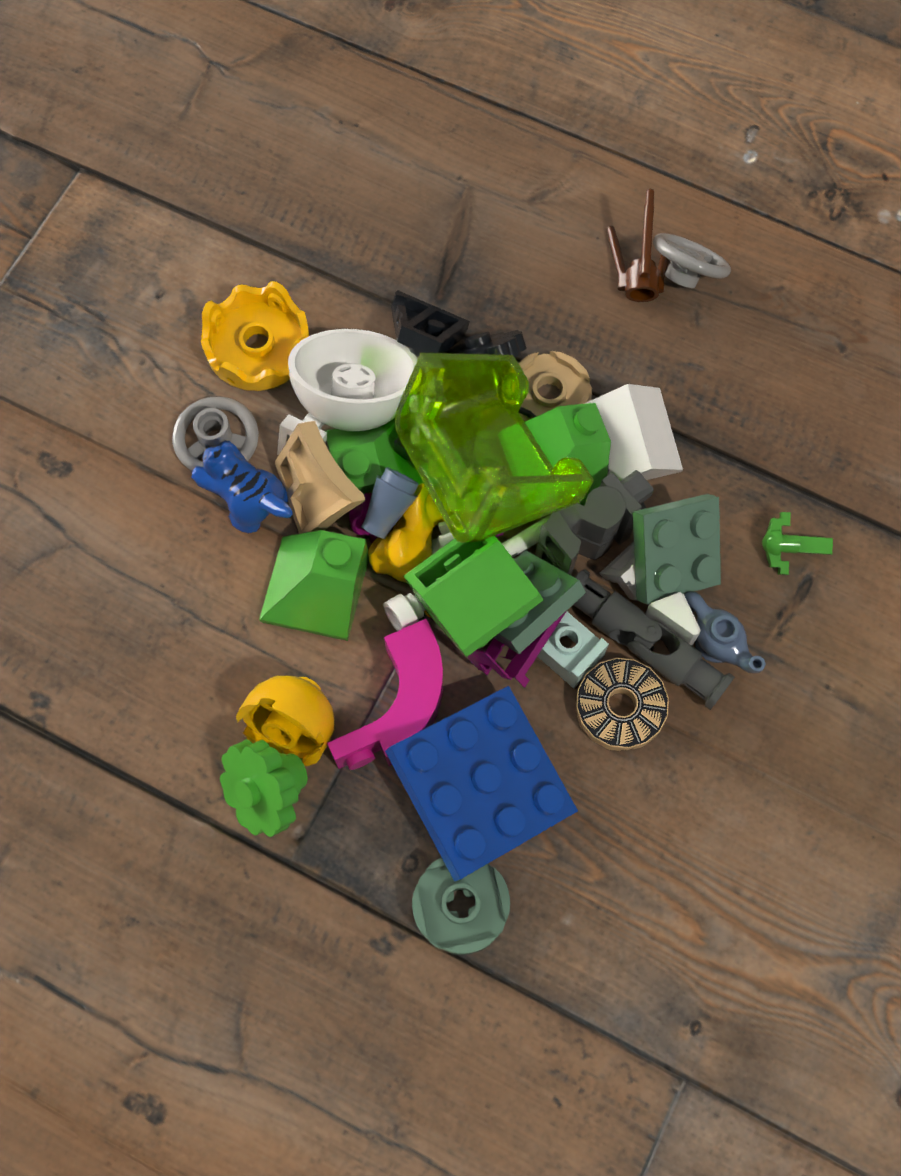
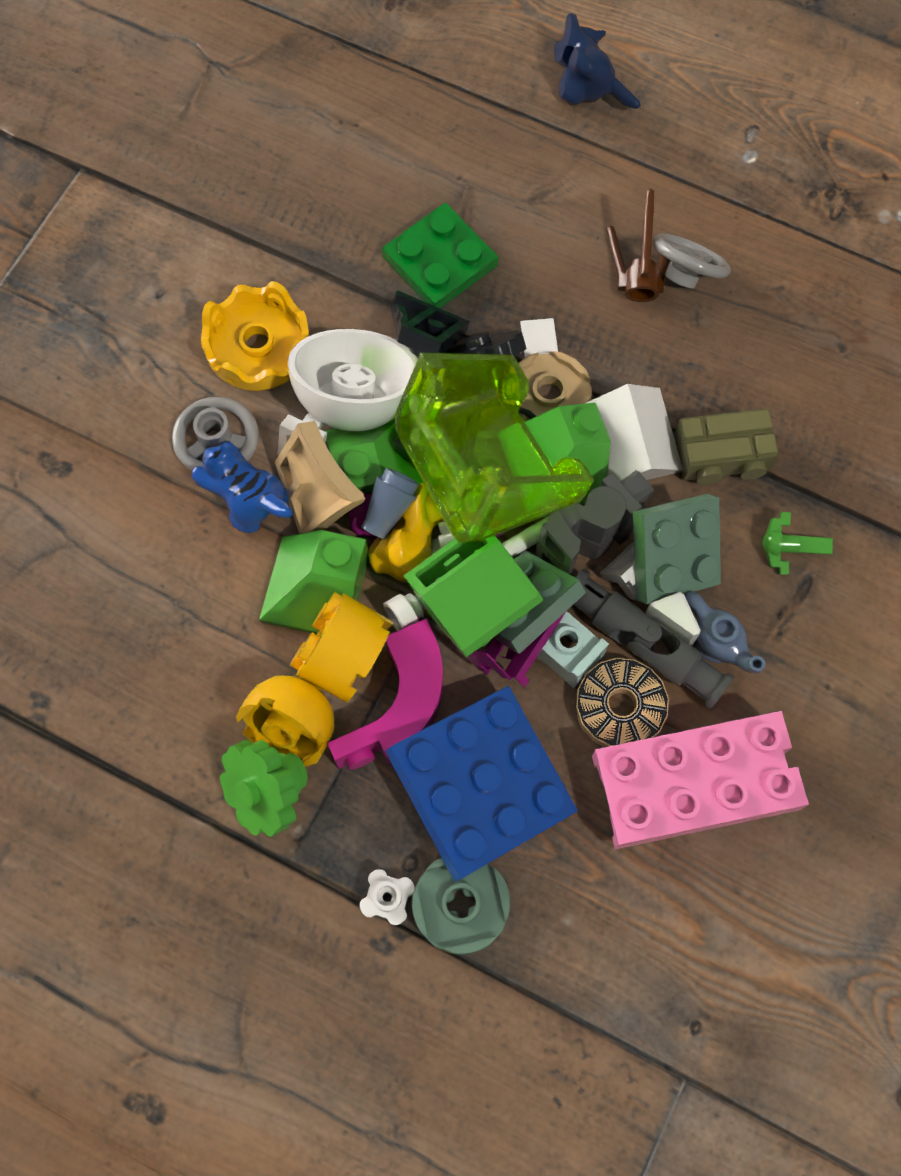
(344, 646): none -> yellow brick
(381, 884): none -> white plate
(440, 256): none -> green plate
(539, 336): none -> white sticker
(588, 68): none -> dark blue animal
(699, 779): none -> bright pink piece
(726, 445): none -> olive brick

